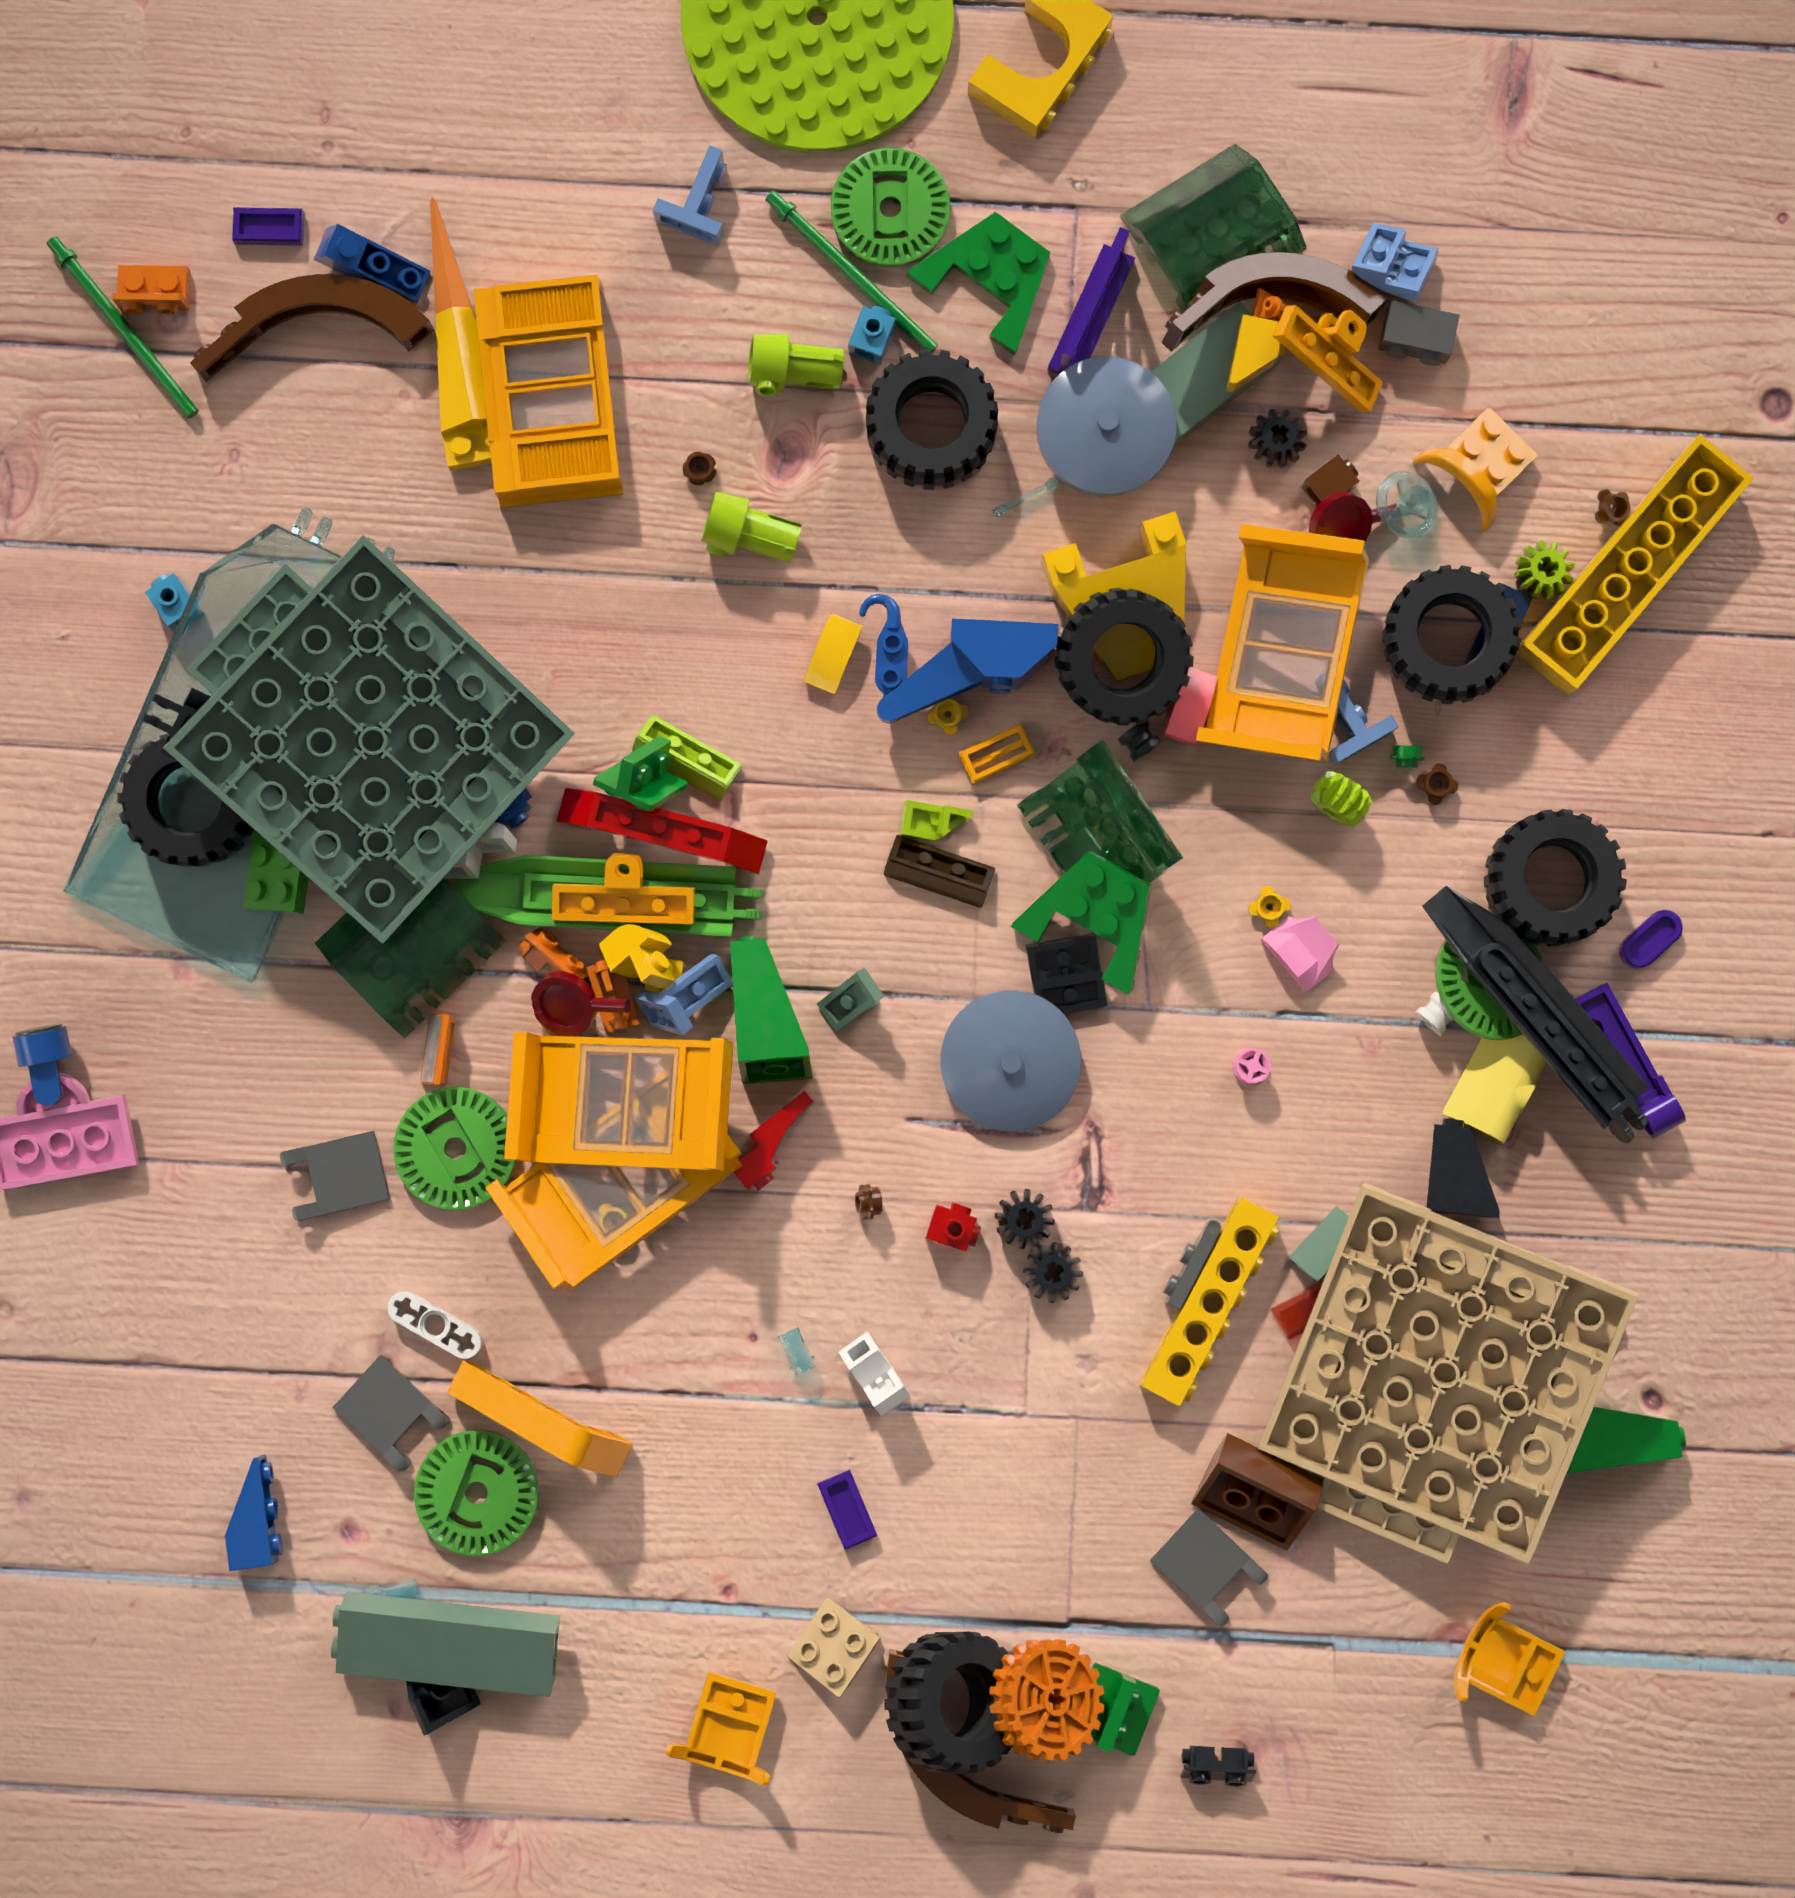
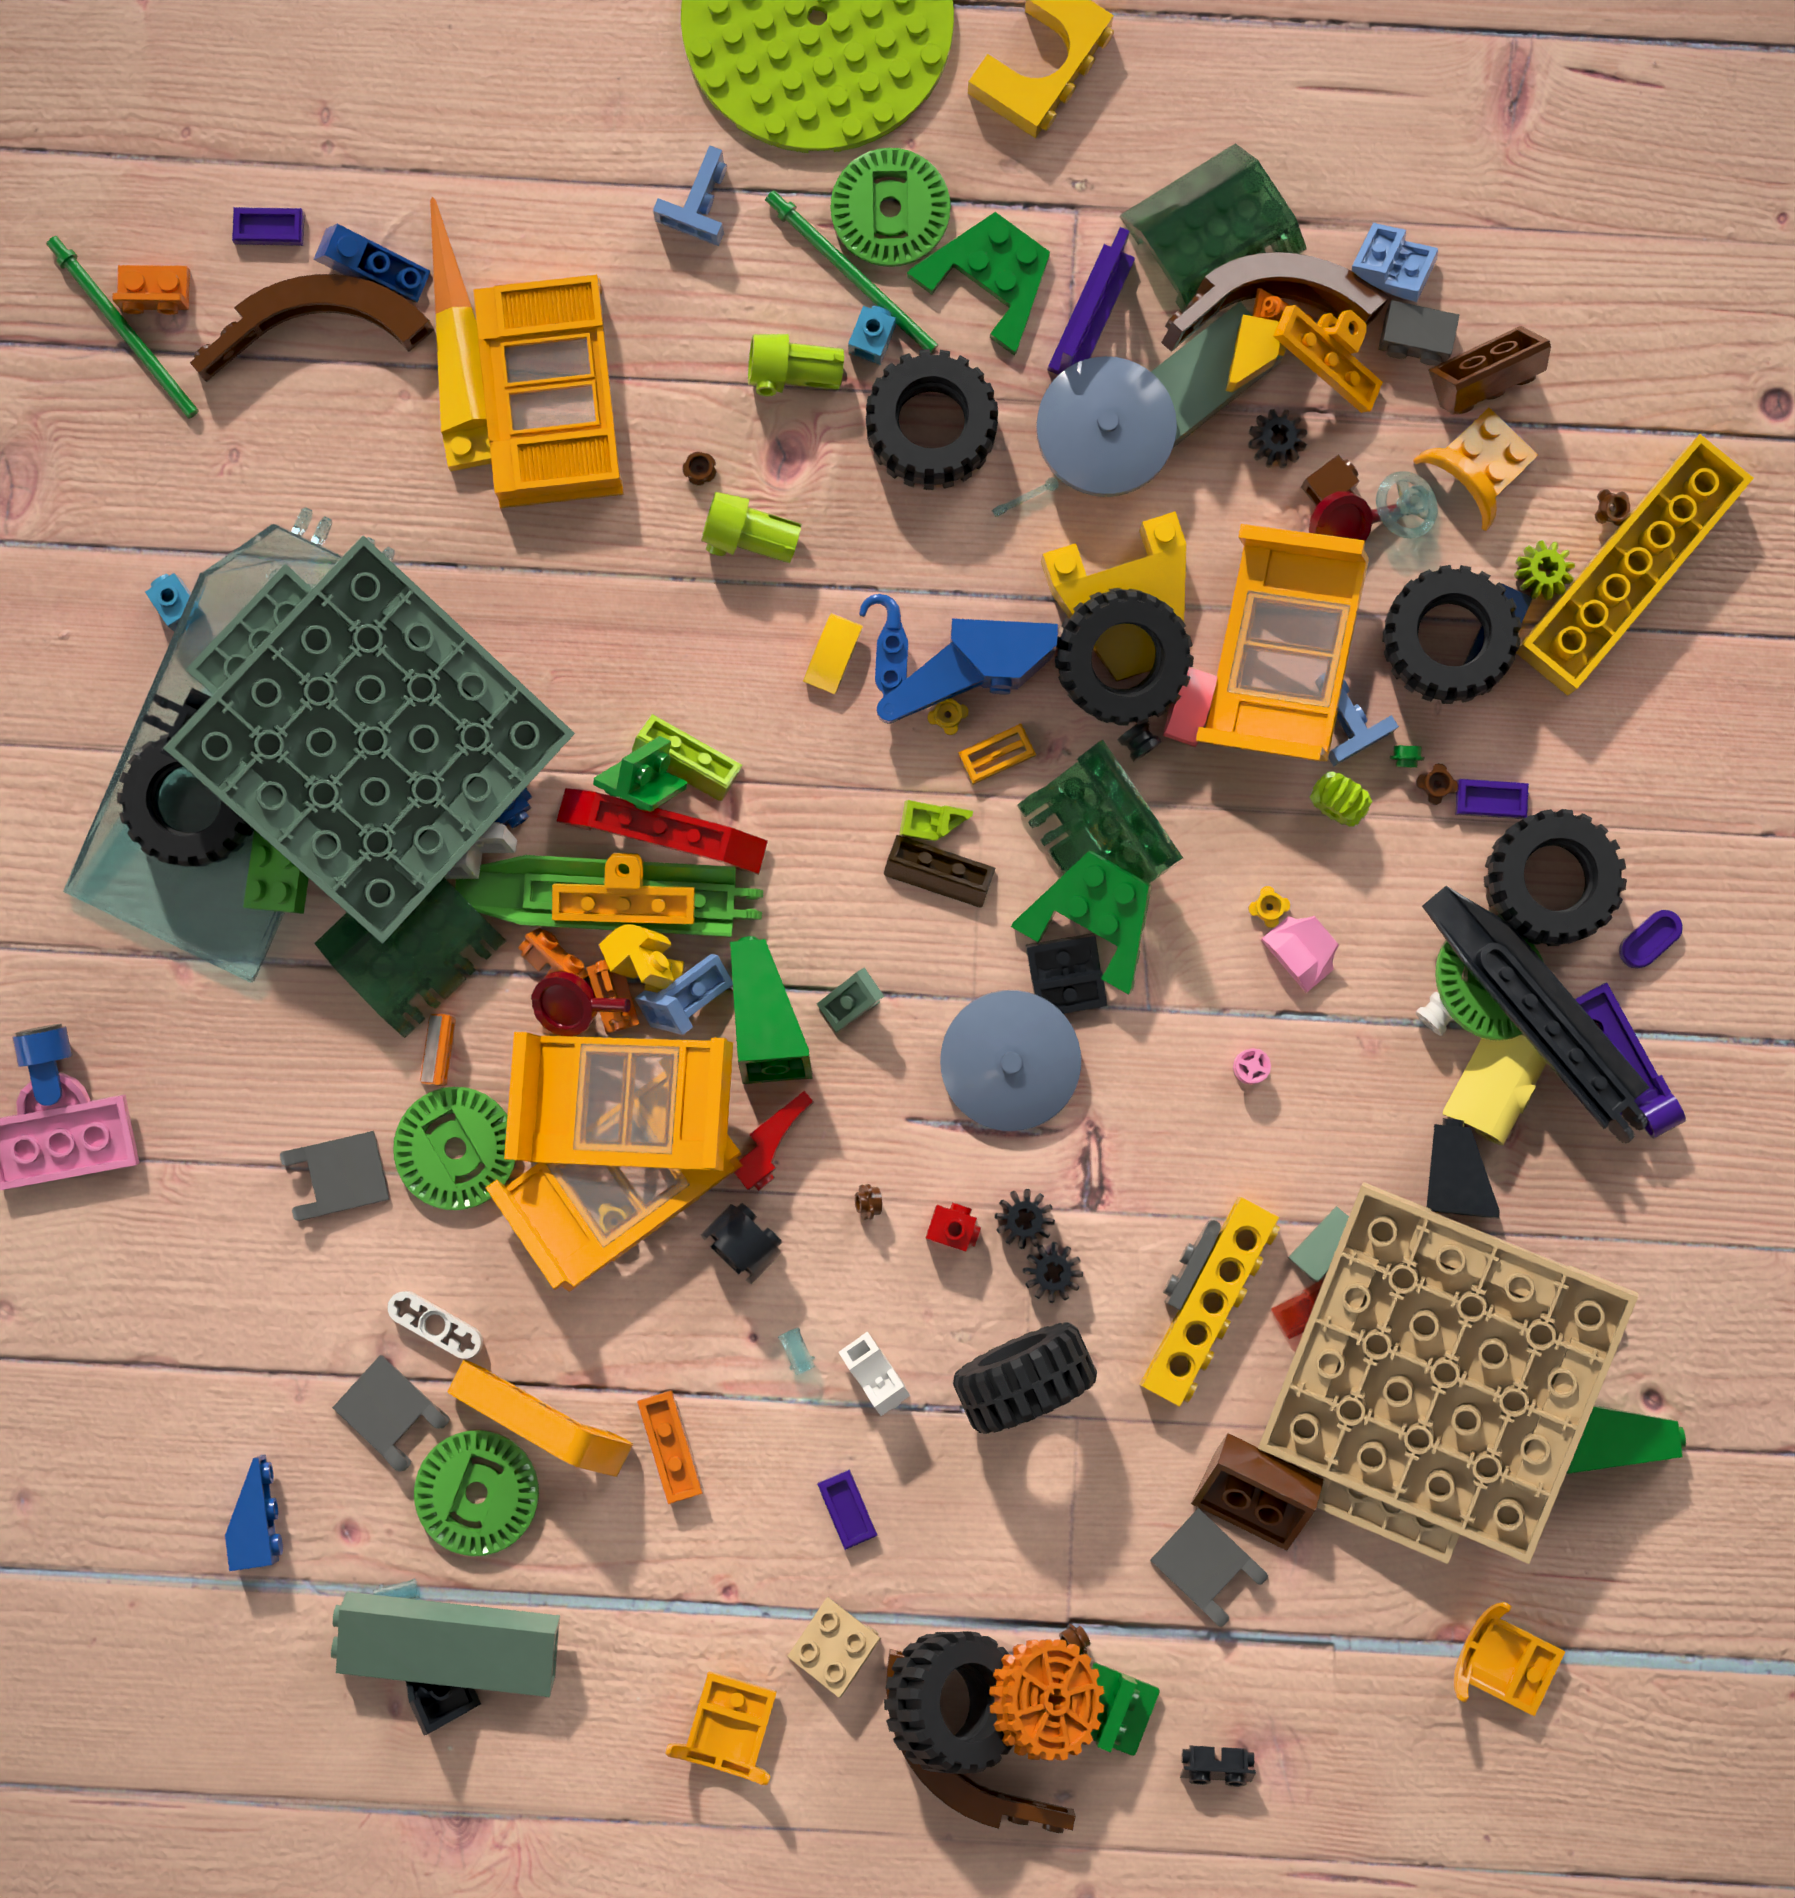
(670, 1447): none -> orange plate
(743, 1242): none -> black brick
(1025, 1378): none -> black tyre
(1076, 1636): none -> reddish brown plate
(1490, 369): none -> reddish brown slope
(1492, 799): none -> dark purple tile

